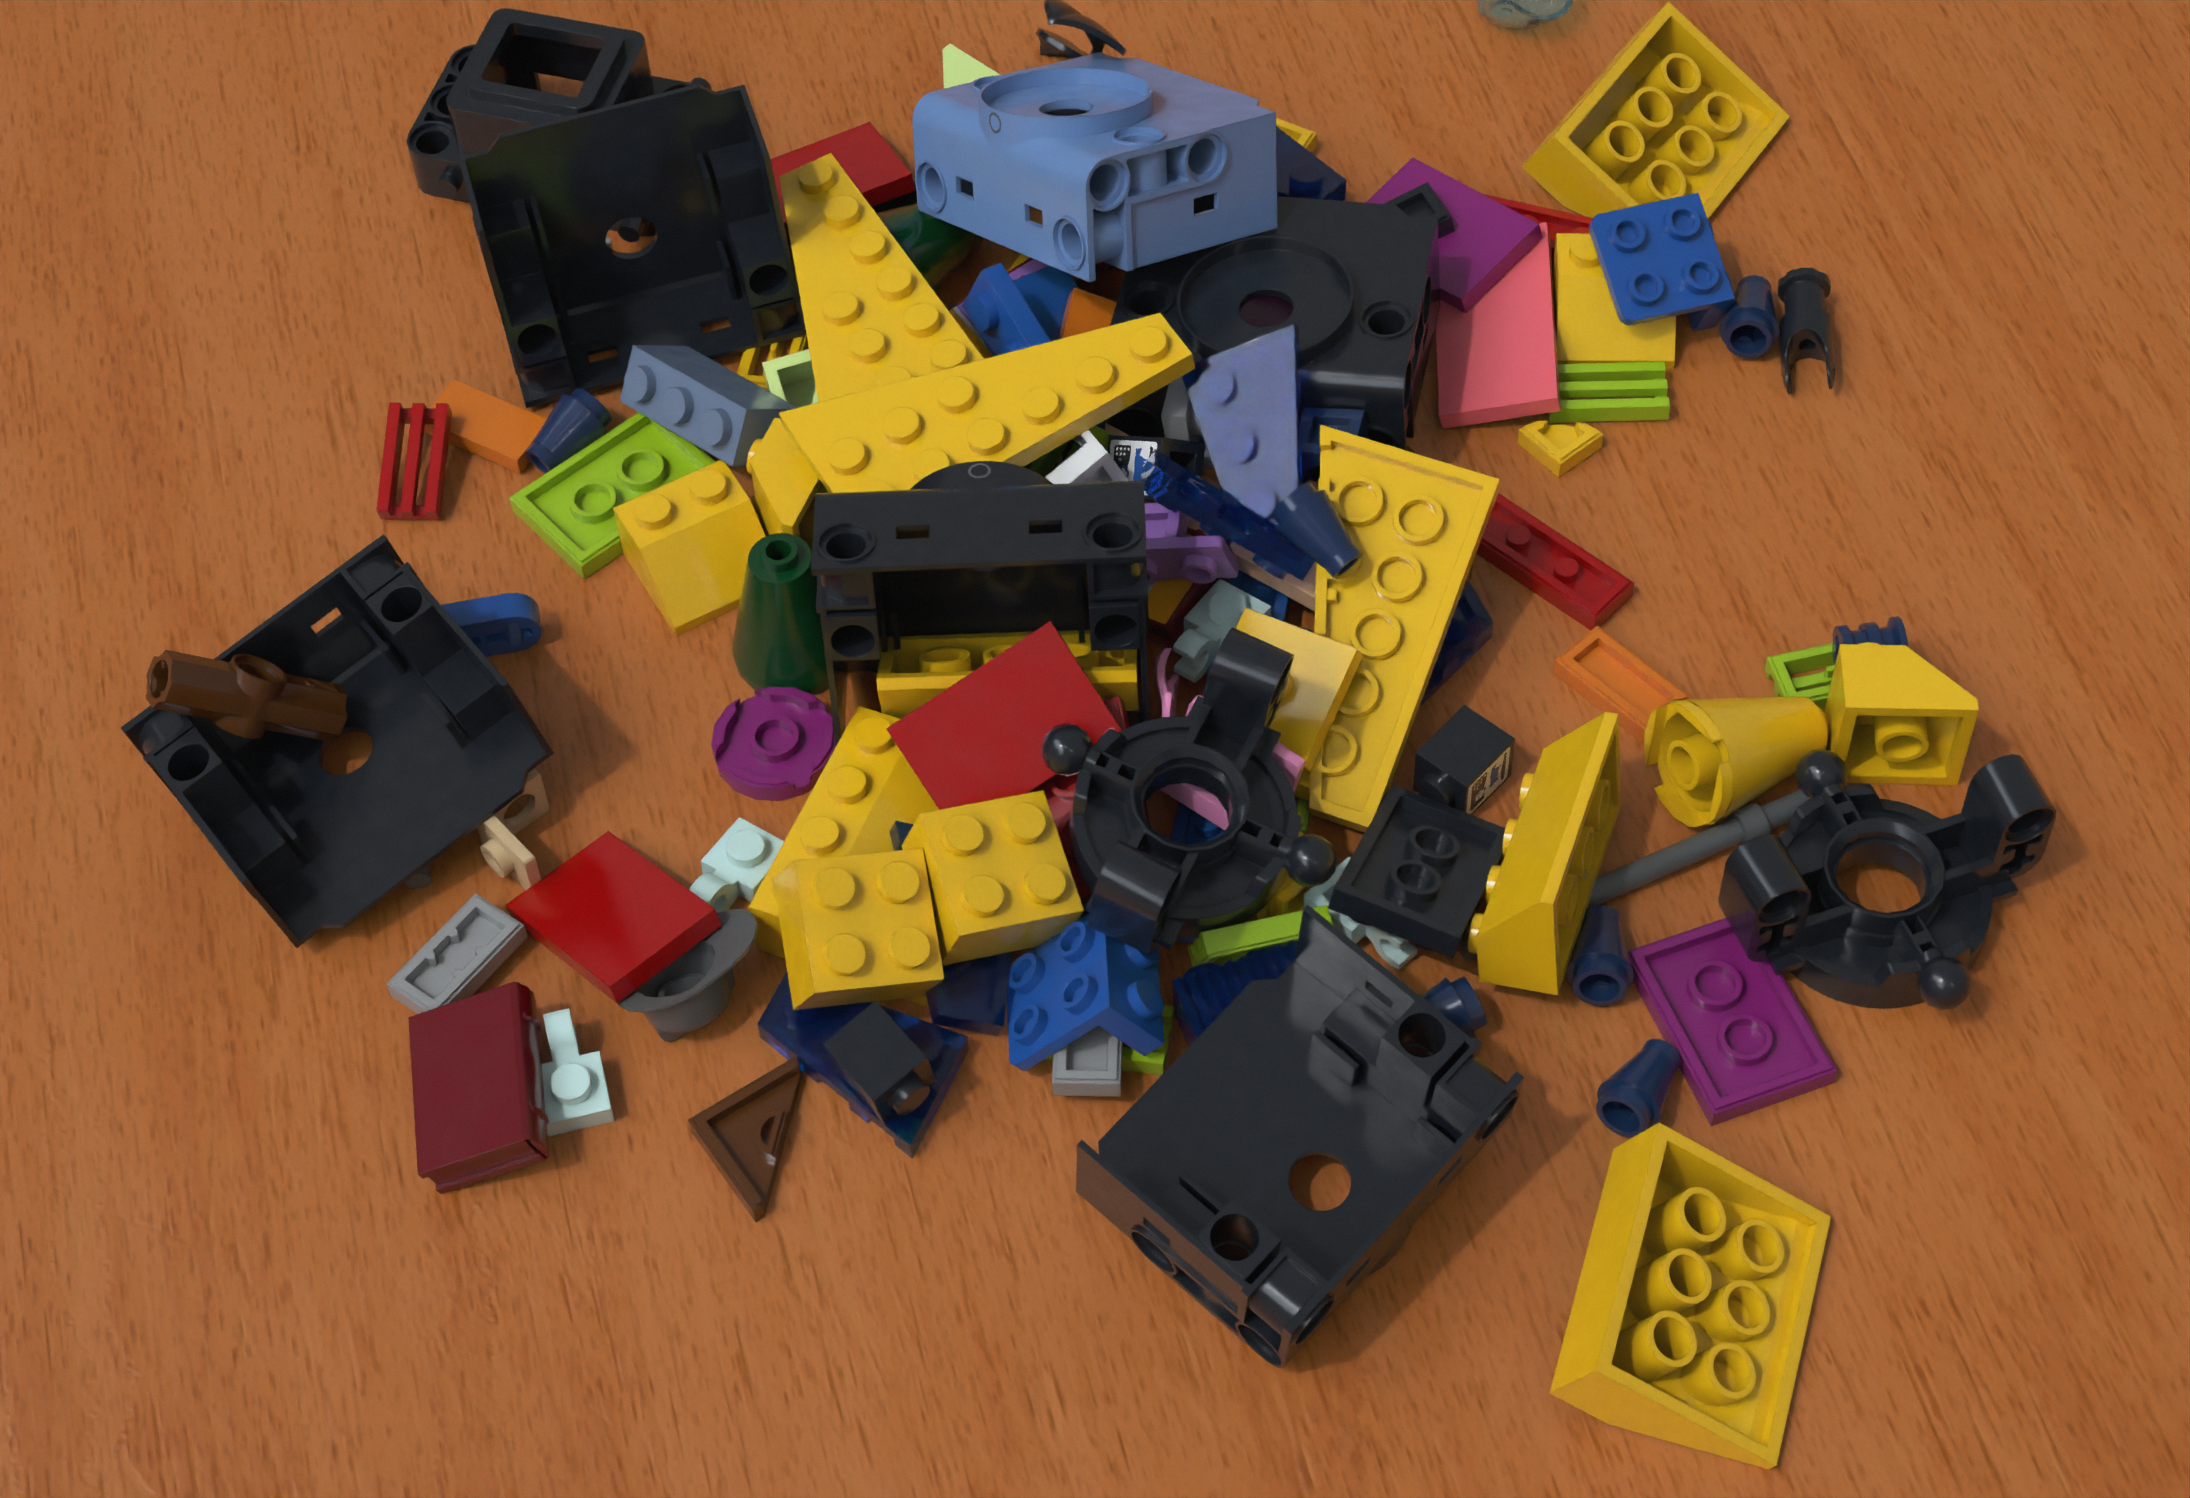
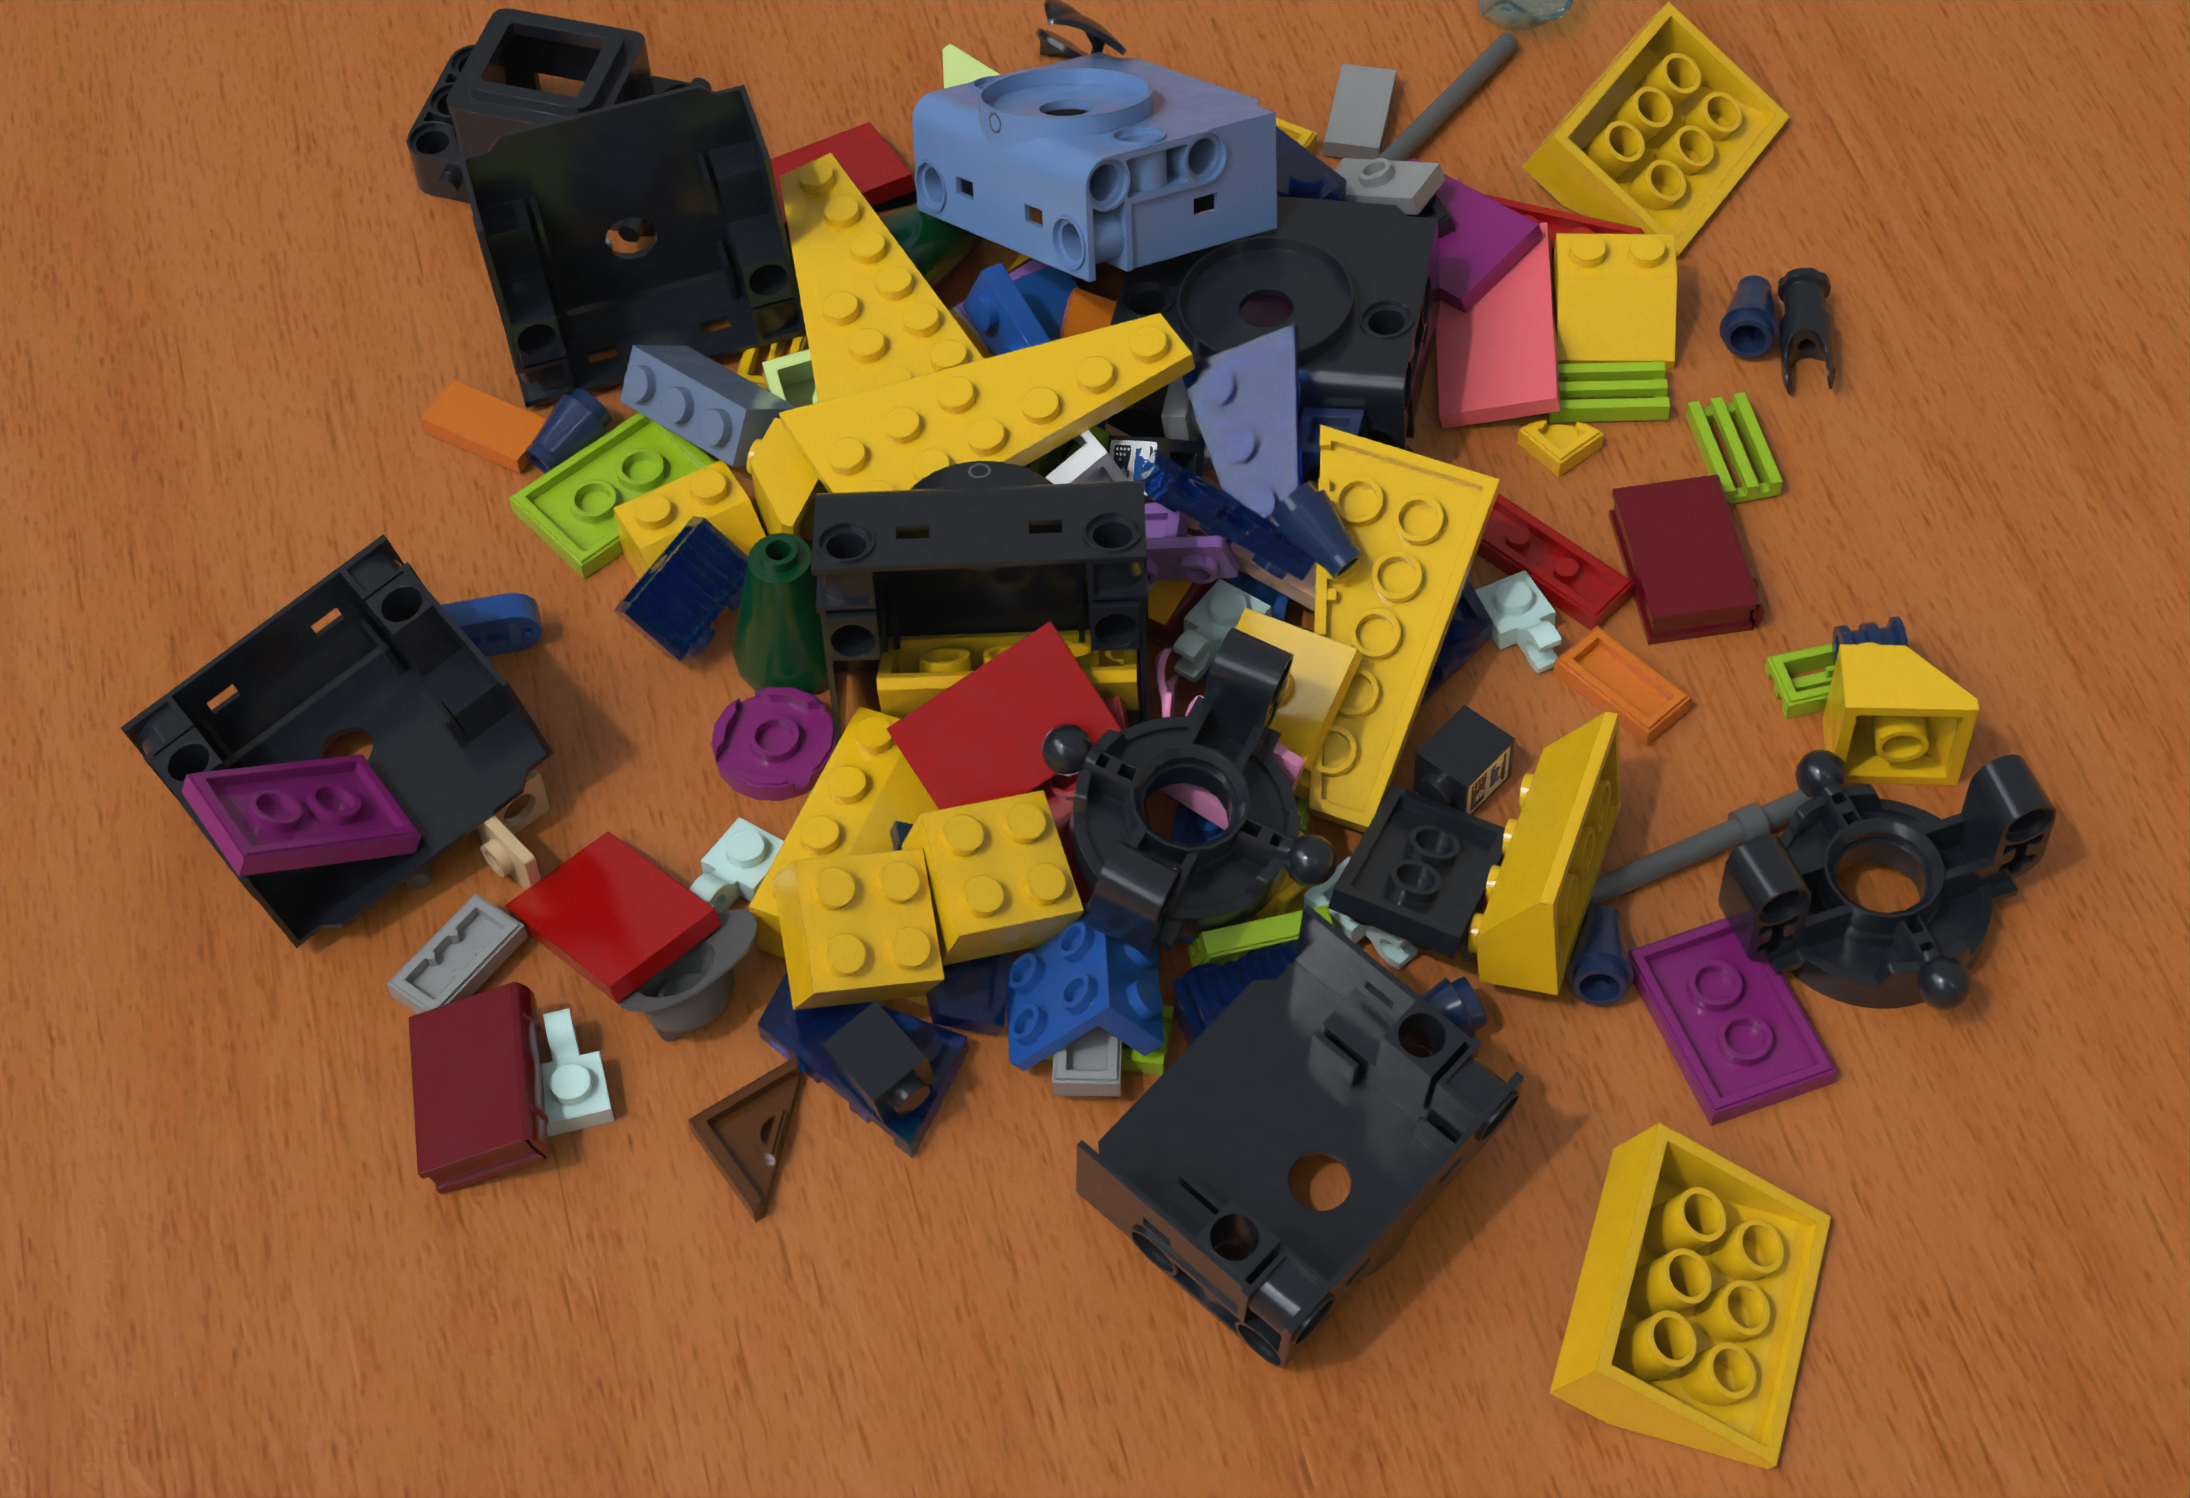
(246, 696): reddish brown piece -> none
(300, 814): none -> magenta tile
(417, 418): red tile -> none
(686, 590): none -> clear blue brick
(1360, 112): none -> light grey tile
(1391, 182): none -> light grey plate
(1451, 99): none -> dark grey bar
(1522, 617): none -> light aqua plate
(1638, 1090): dark blue cone -> none
(1662, 262): blue bracket -> none
(1685, 559): none -> dark red piece
(1722, 414): none -> lime tile
(1728, 751): yellow cone -> none

